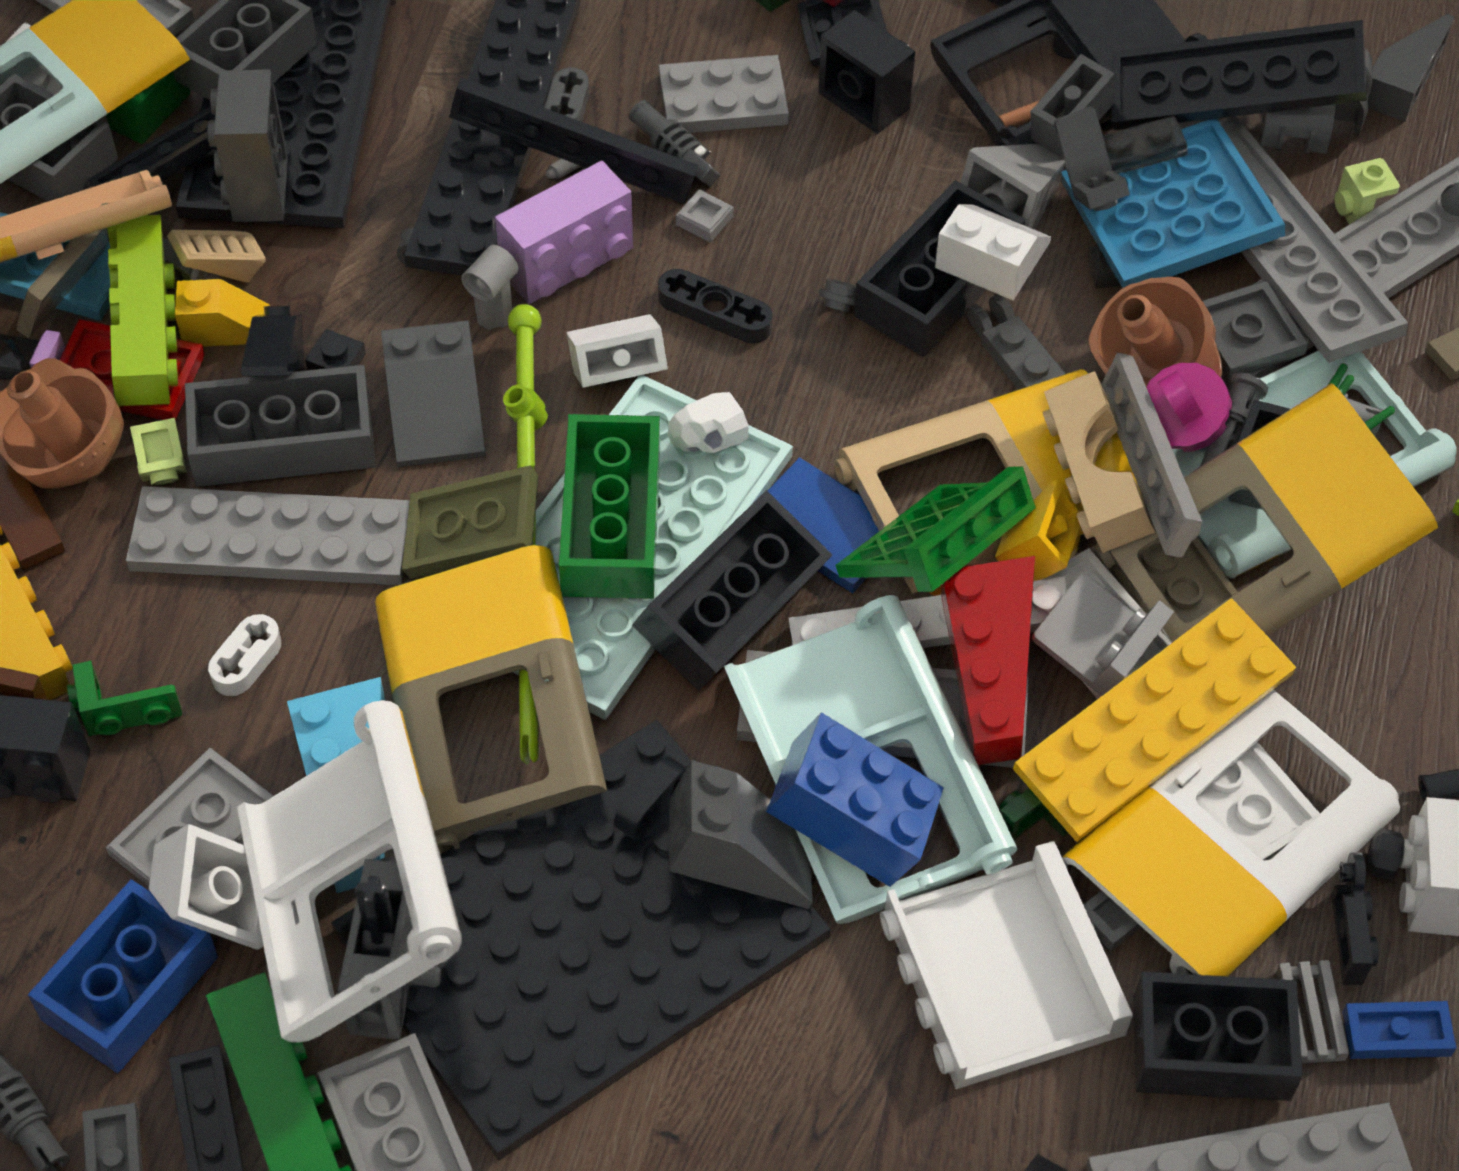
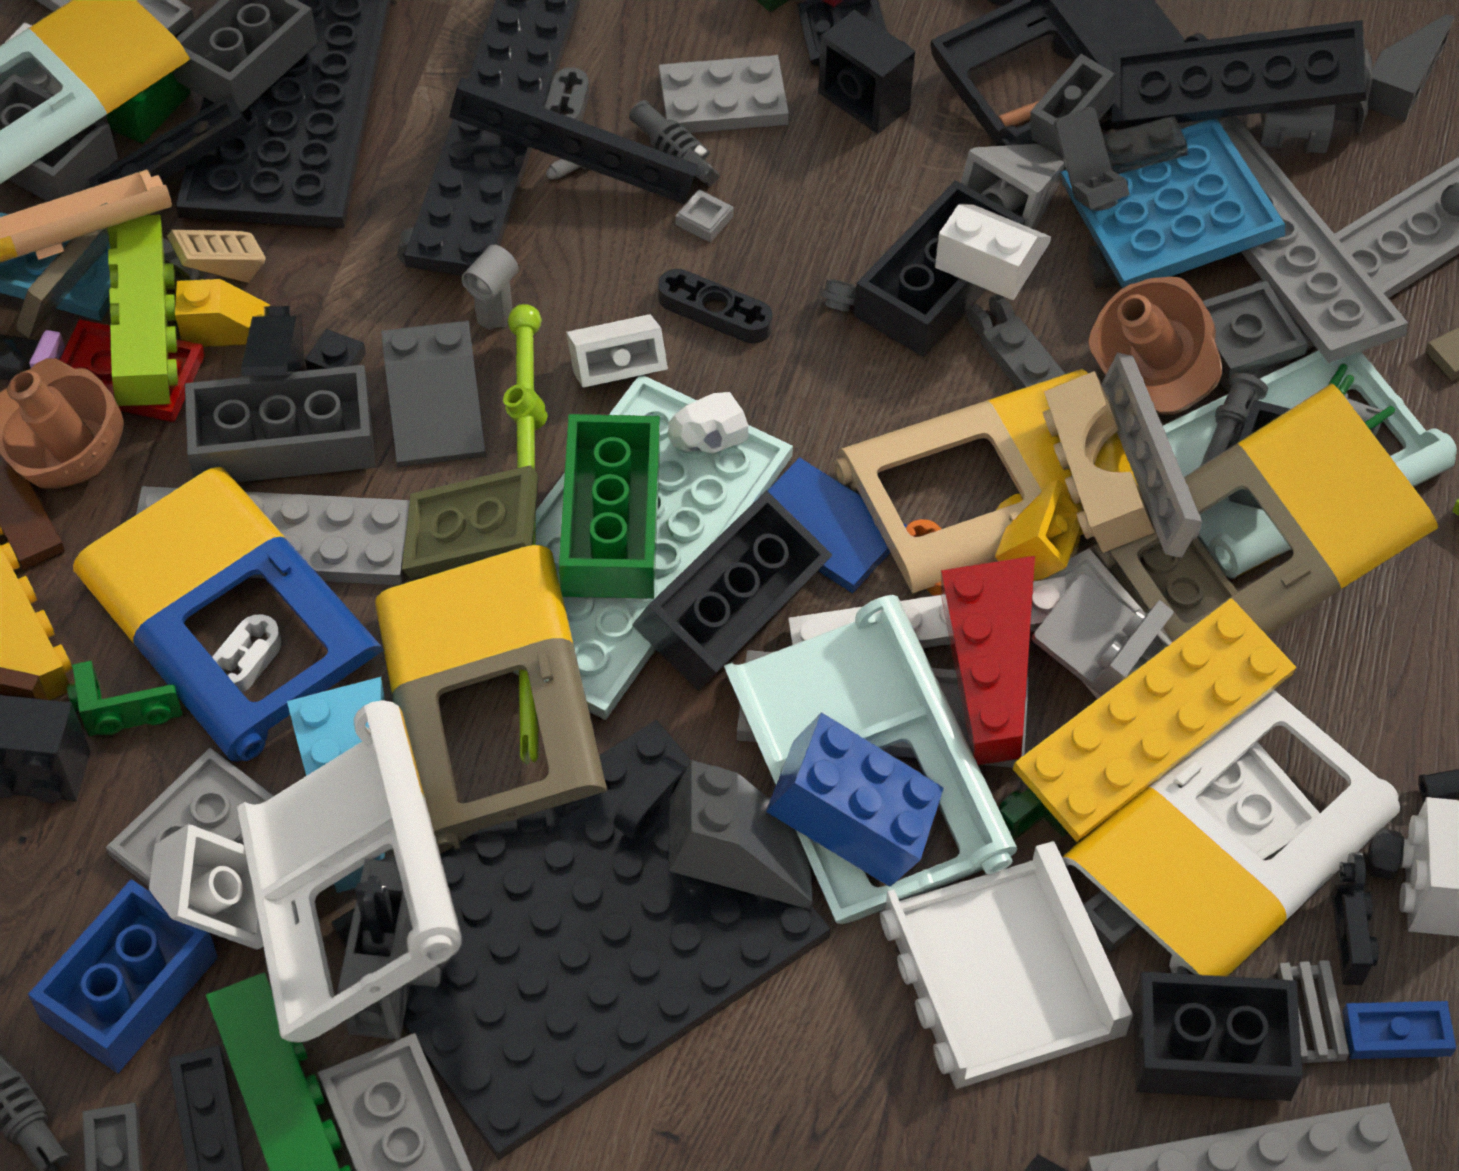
(158, 451): yellowish green bracket -> none
(186, 556): none -> piece
(249, 145): dark grey brick -> none
(567, 231): lavender brick -> none
(943, 531): green fence -> none
(1190, 405): dark pink tile -> none
(1362, 186): yellowish green bracket -> none

